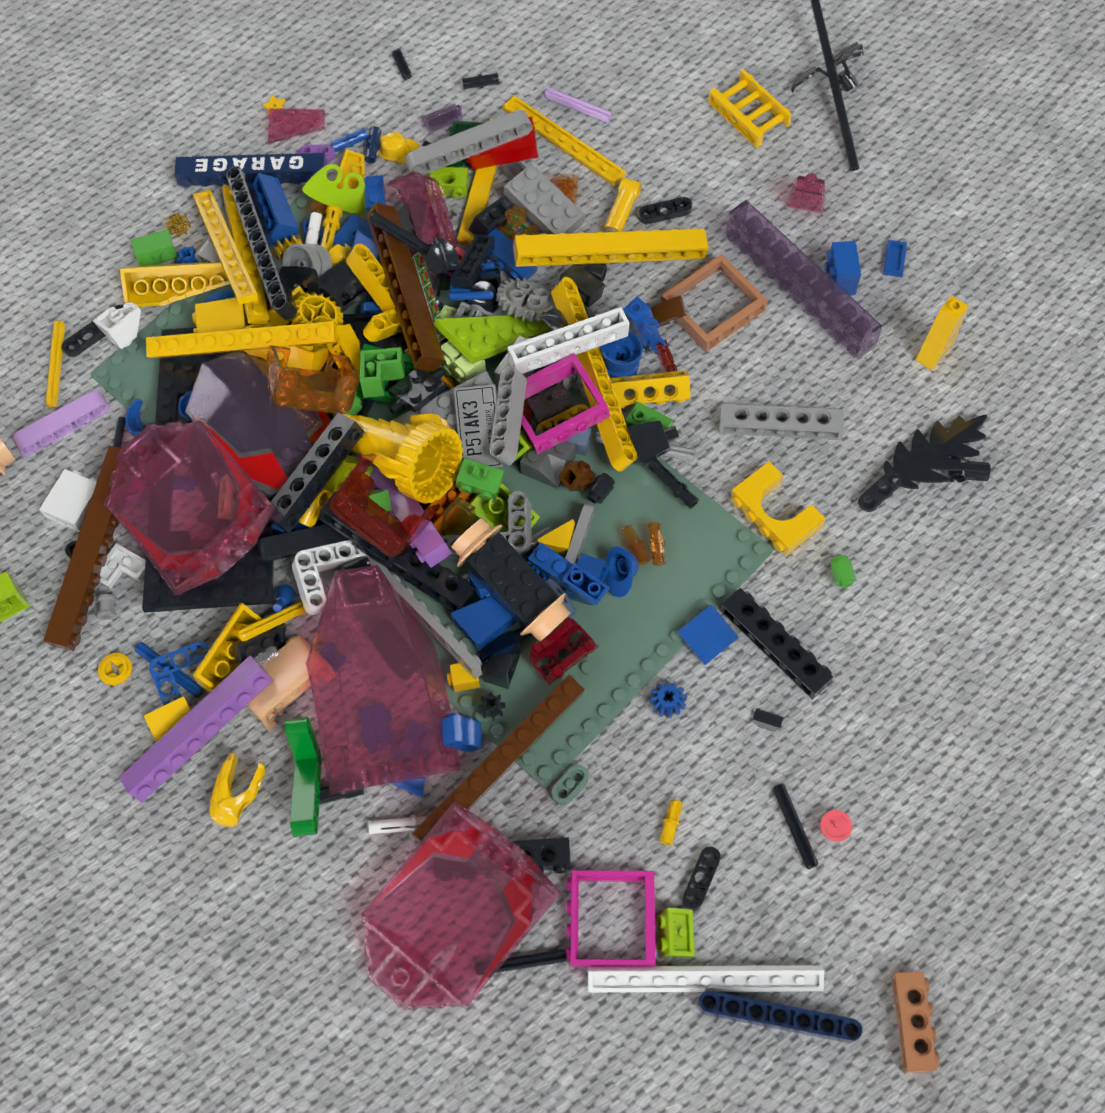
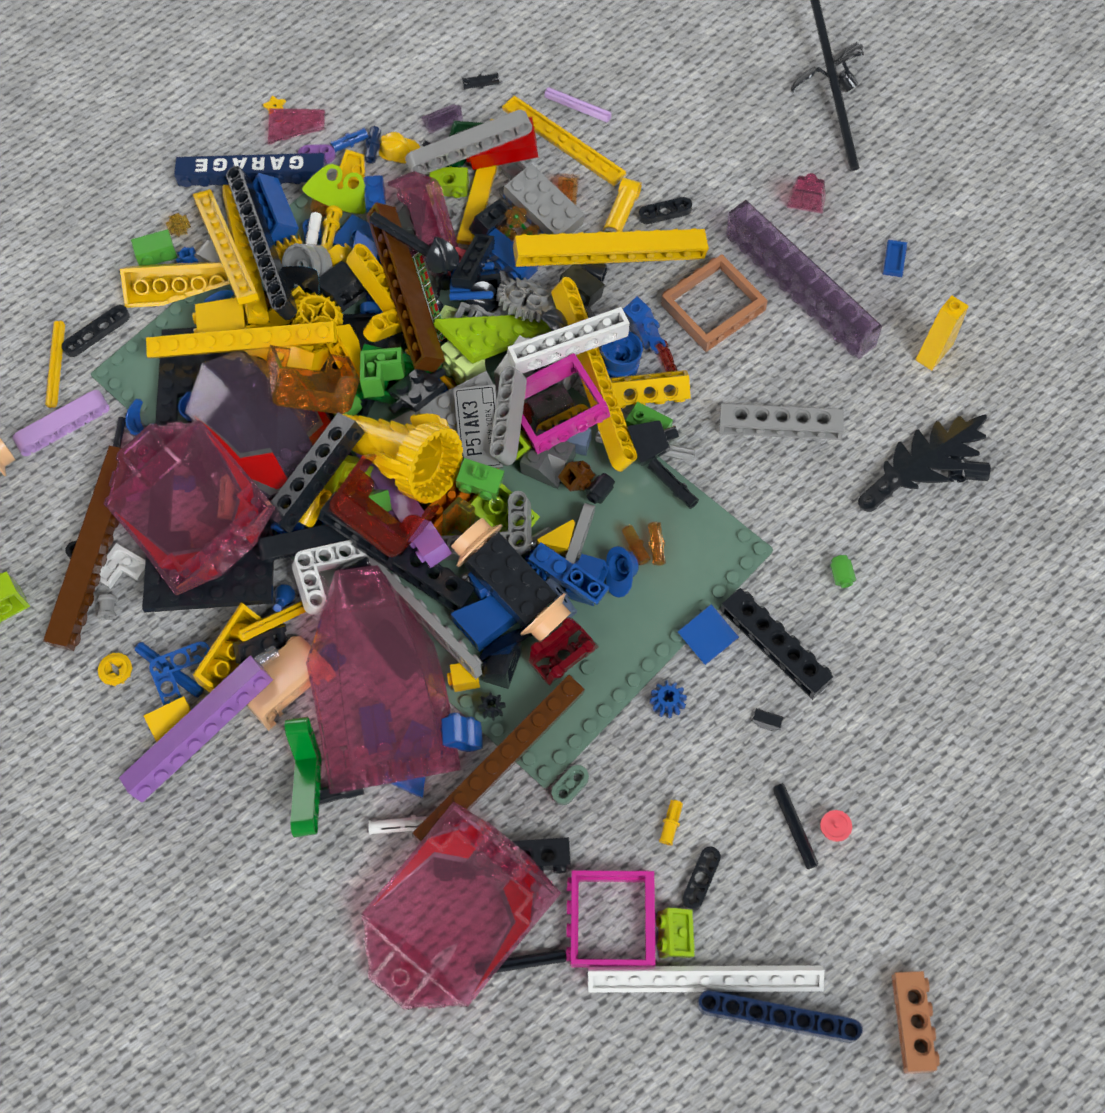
(69, 499): white brick -> none
(120, 324): white slope -> none
(224, 807): yellow hair -> none
(402, 64): black axle -> none
(669, 310): reddish brown slope -> none
(742, 122): yellow fence -> none
(784, 534): yellow arch -> none
(844, 265): blue brick -> none

